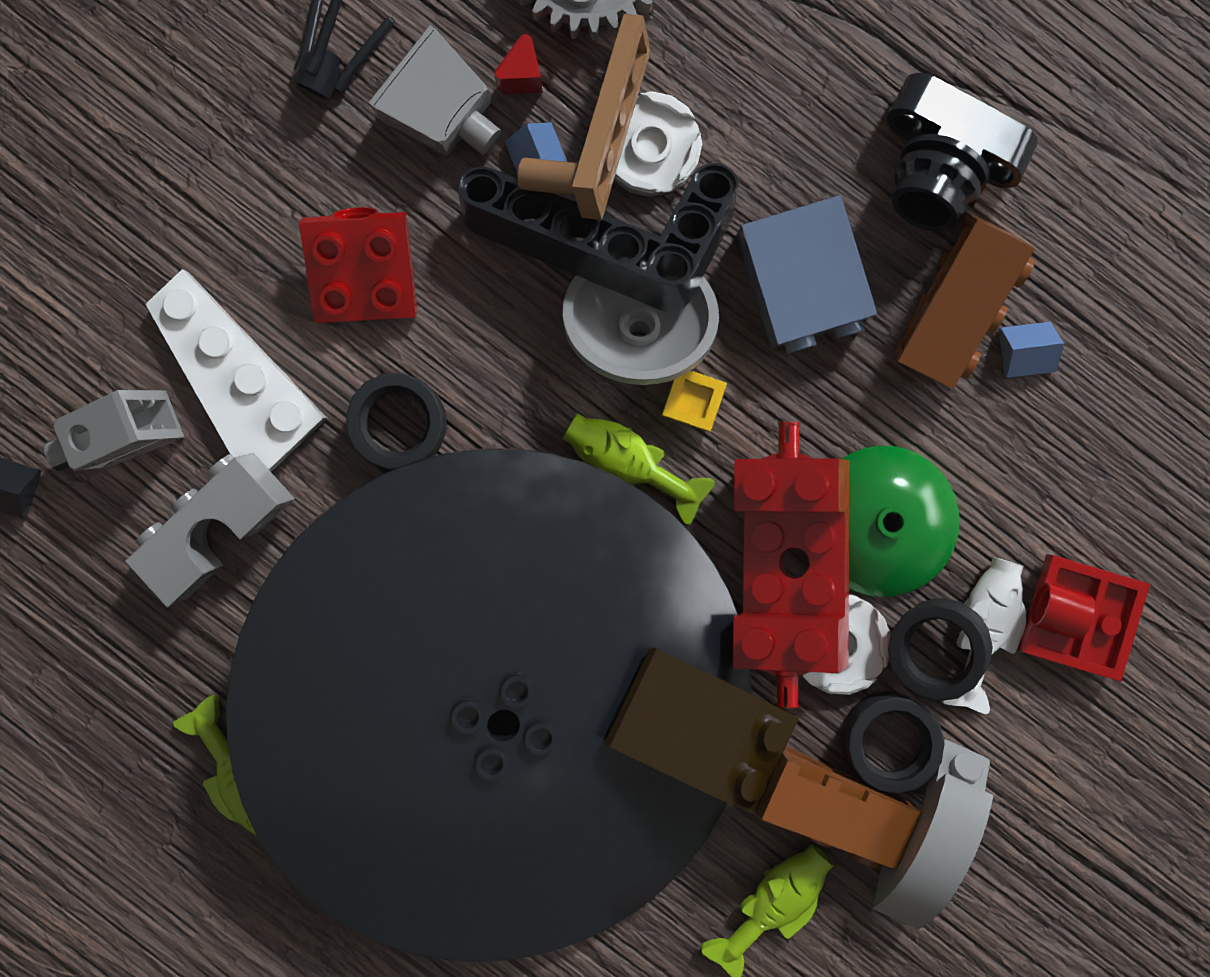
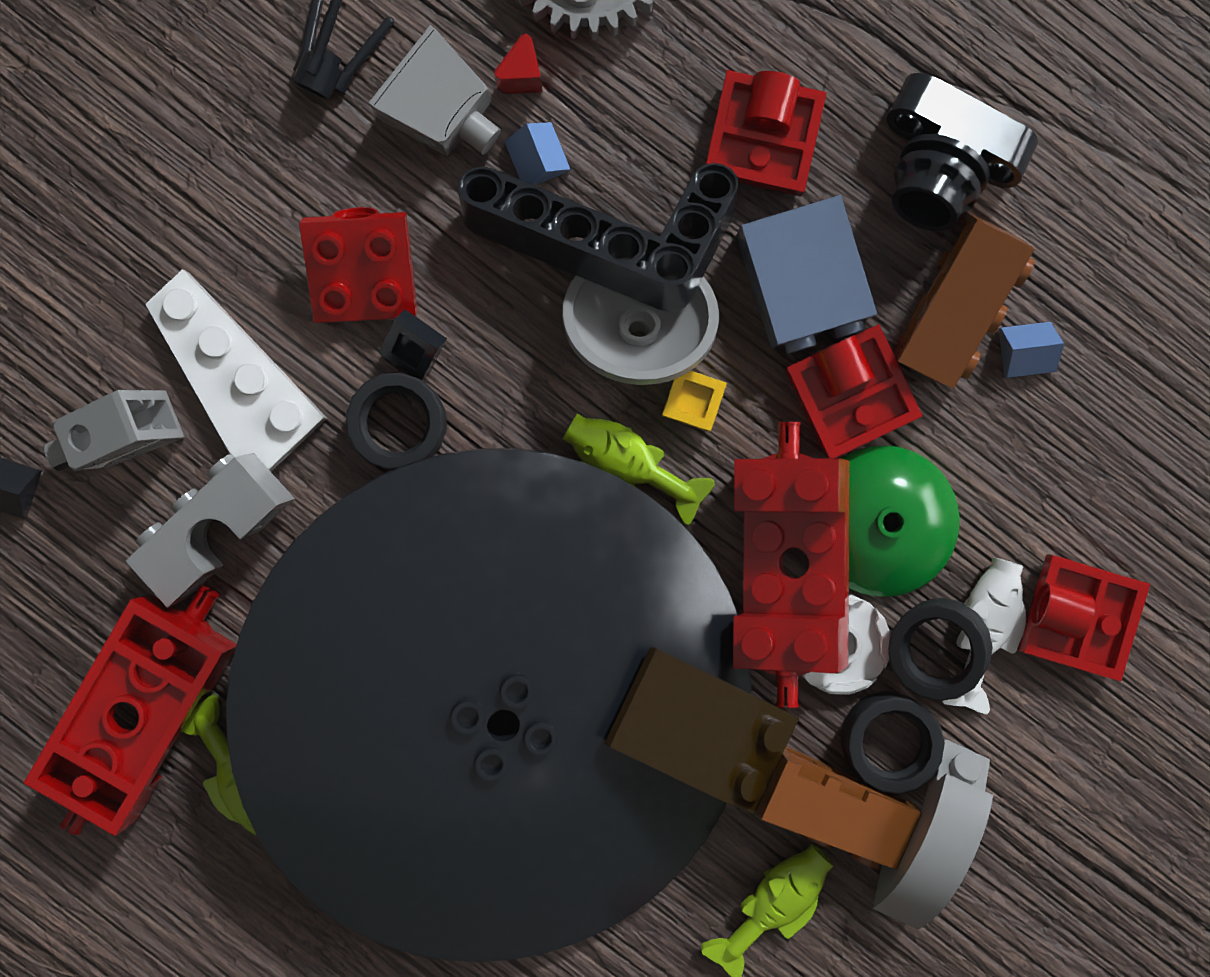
(162, 667): none -> red brick
(412, 345): none -> black plate
(594, 174): medium nougat piece -> none
(659, 146): white tile -> none
(767, 130): none -> red plate
(853, 392): none -> red plate

